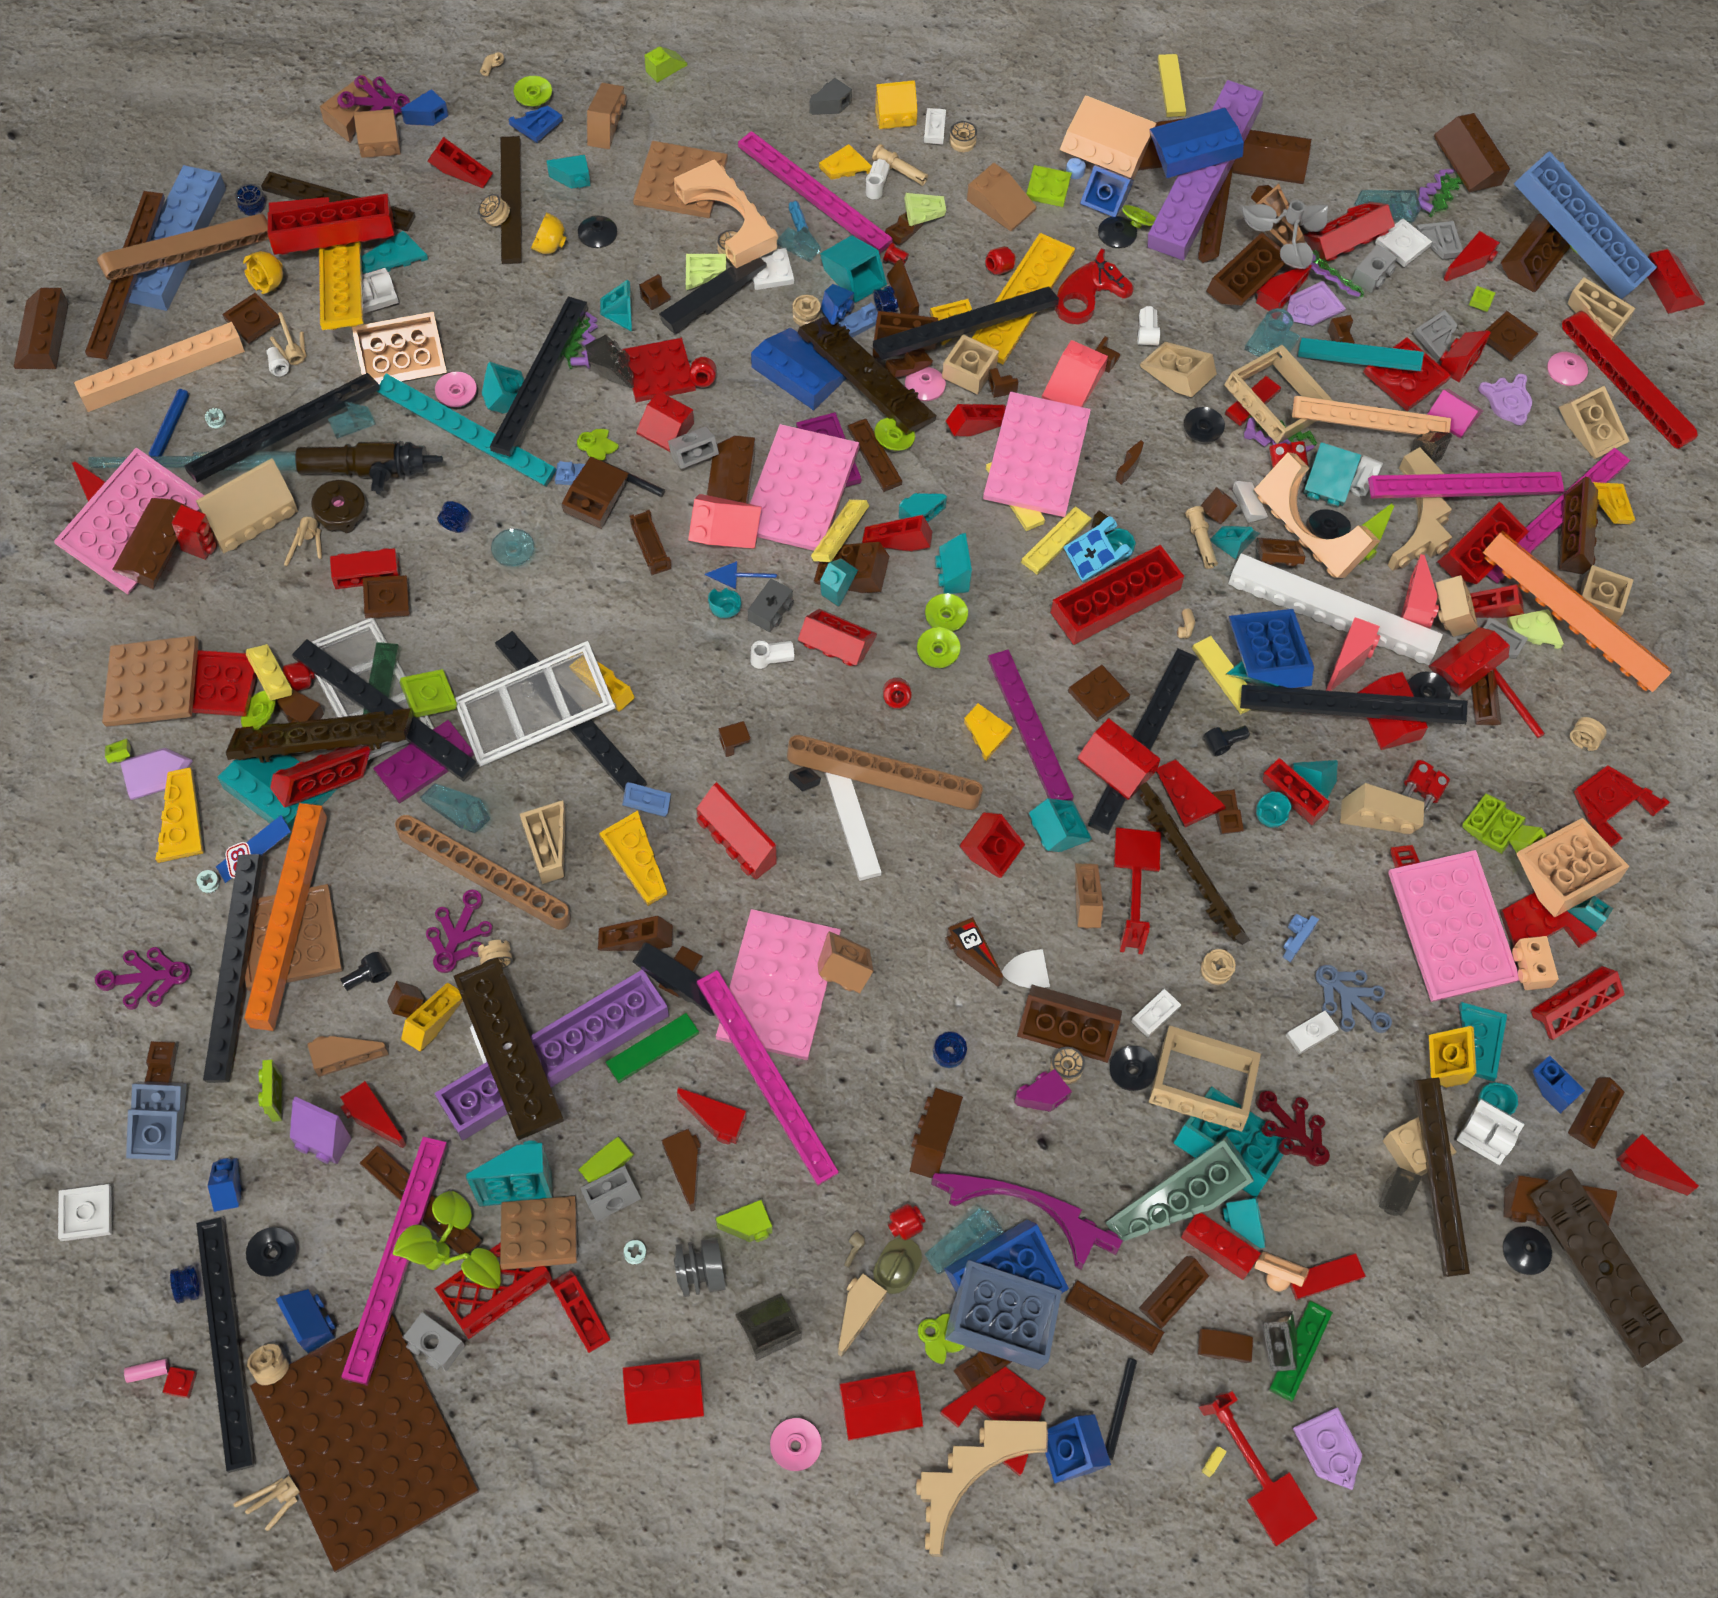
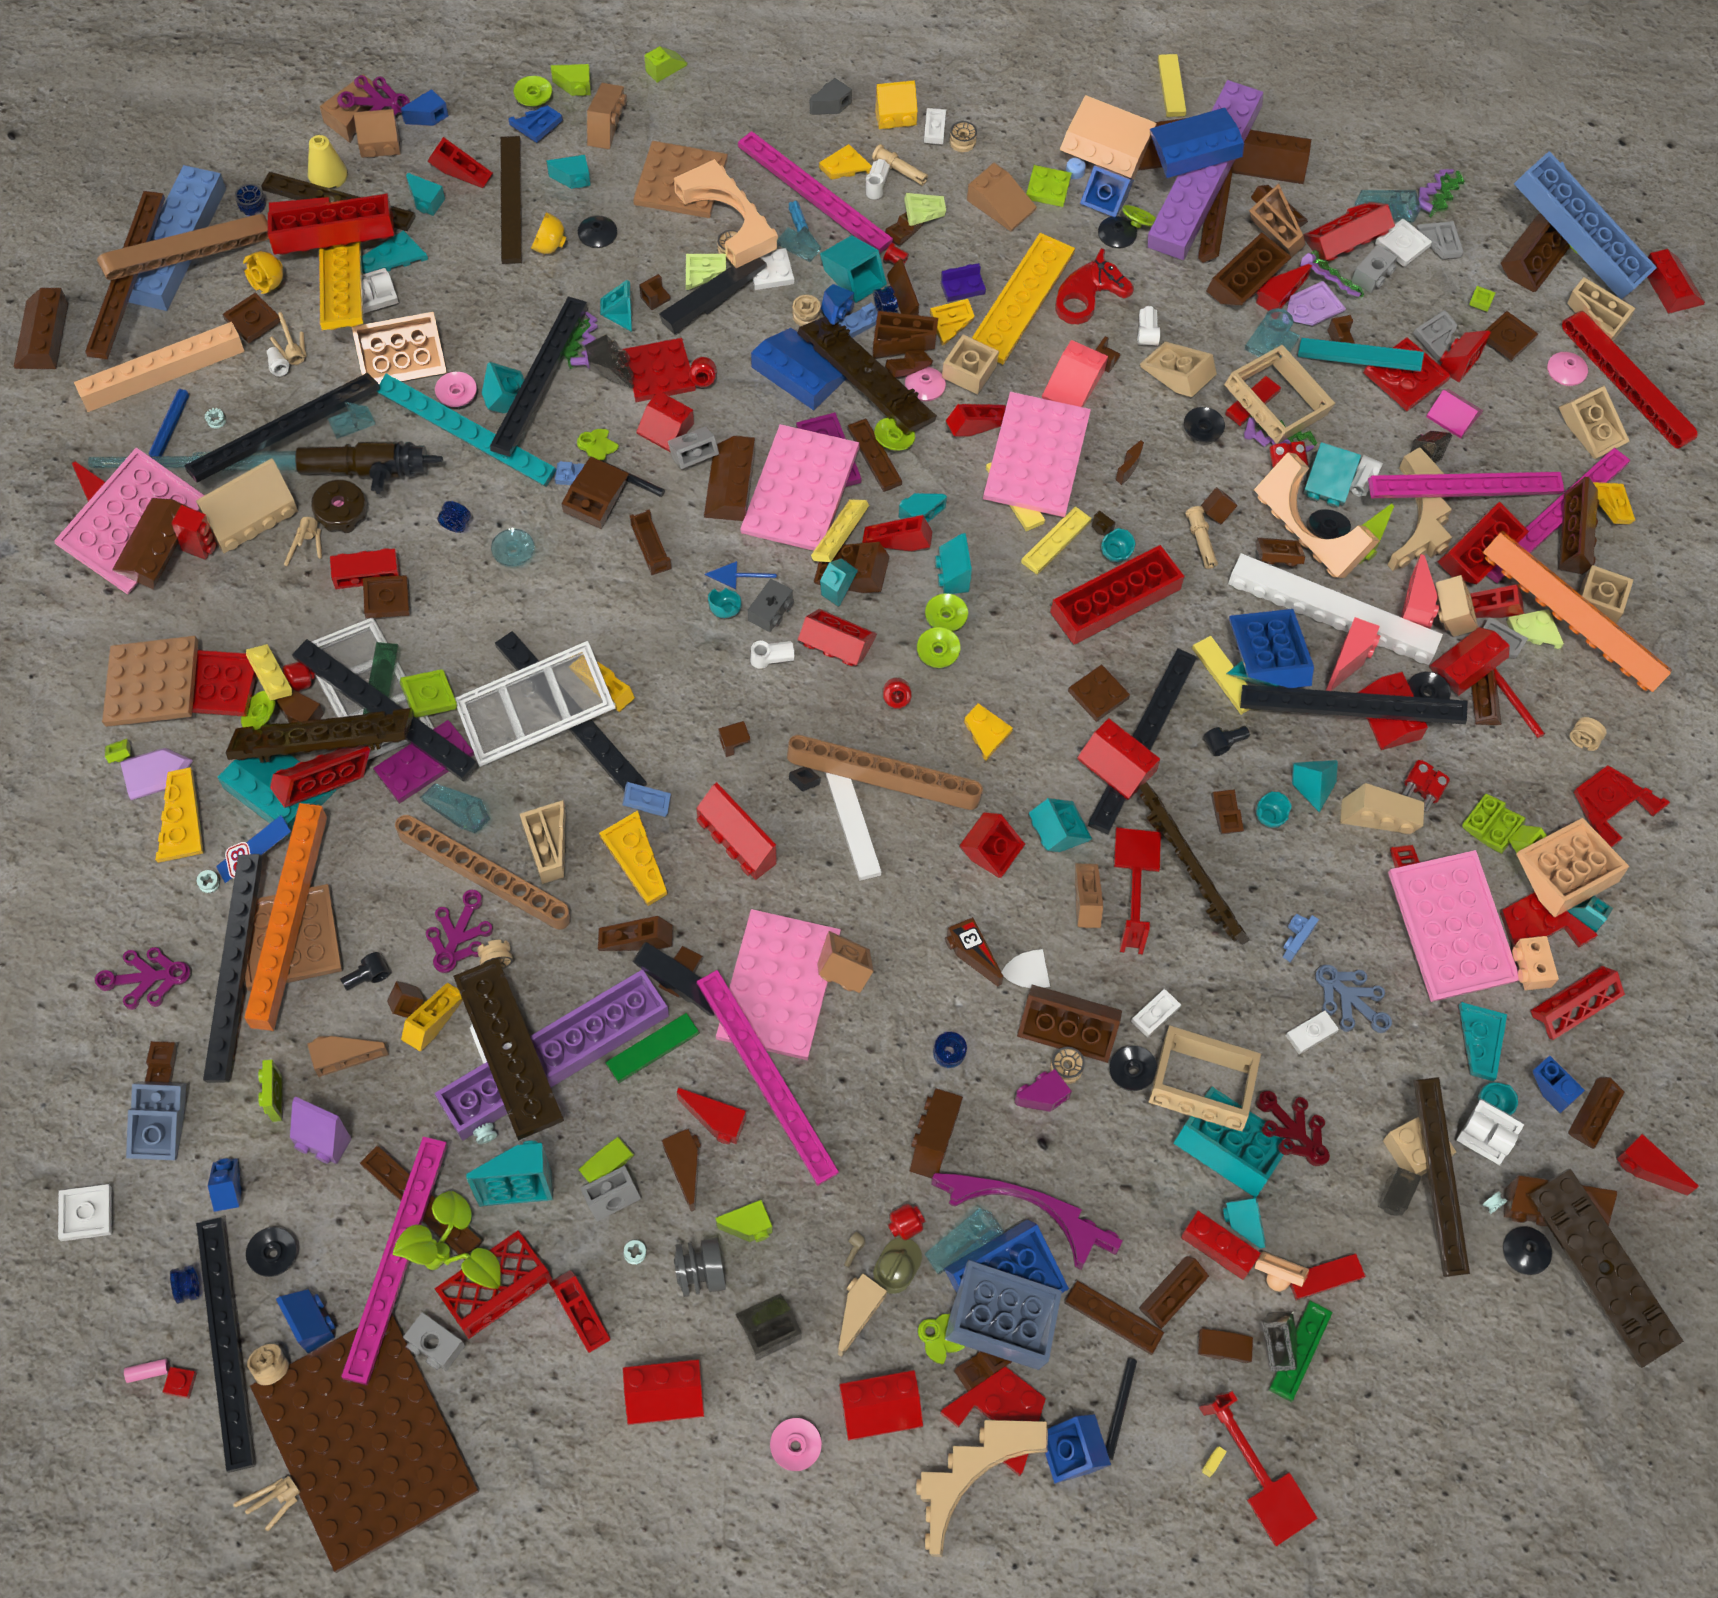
(324, 163): none -> light yellow cone
(369, 1113): red slope -> none
(425, 194): none -> teal slope
(485, 1133): none -> light aqua bush
(490, 62): tan arm -> none
(493, 210): tan wheel -> none
(538, 1232): medium nougat plate -> none
(572, 78): none -> lime slope
(724, 522): coral slope -> none
(962, 282): none -> dark purple bracket
(965, 323): black plate -> none
(1000, 260): red head -> none
(1001, 385): reddish brown panel -> none
(1029, 726): magenta plate -> none
(1094, 552): medium azure flag -> none
(1187, 1192): sand green wedge -> none
(1189, 623): tan arm -> none
(1189, 796): red wing -> none
(1209, 970): tan wheel -> none
(1234, 539): teal slope -> none
(1248, 501): white slope -> none
(1301, 794): red brick -> none
(1311, 217): light grey plant -> none
(1330, 1448): lavender tile -> none
(1368, 416): light nougat tile -> none
(1453, 1056): yellow slope -> none
(1472, 153): reddish brown slope -> none
(1474, 256): red slope -> none
(1494, 1202): none -> light aqua bush
(1507, 399): lavender tile -> none

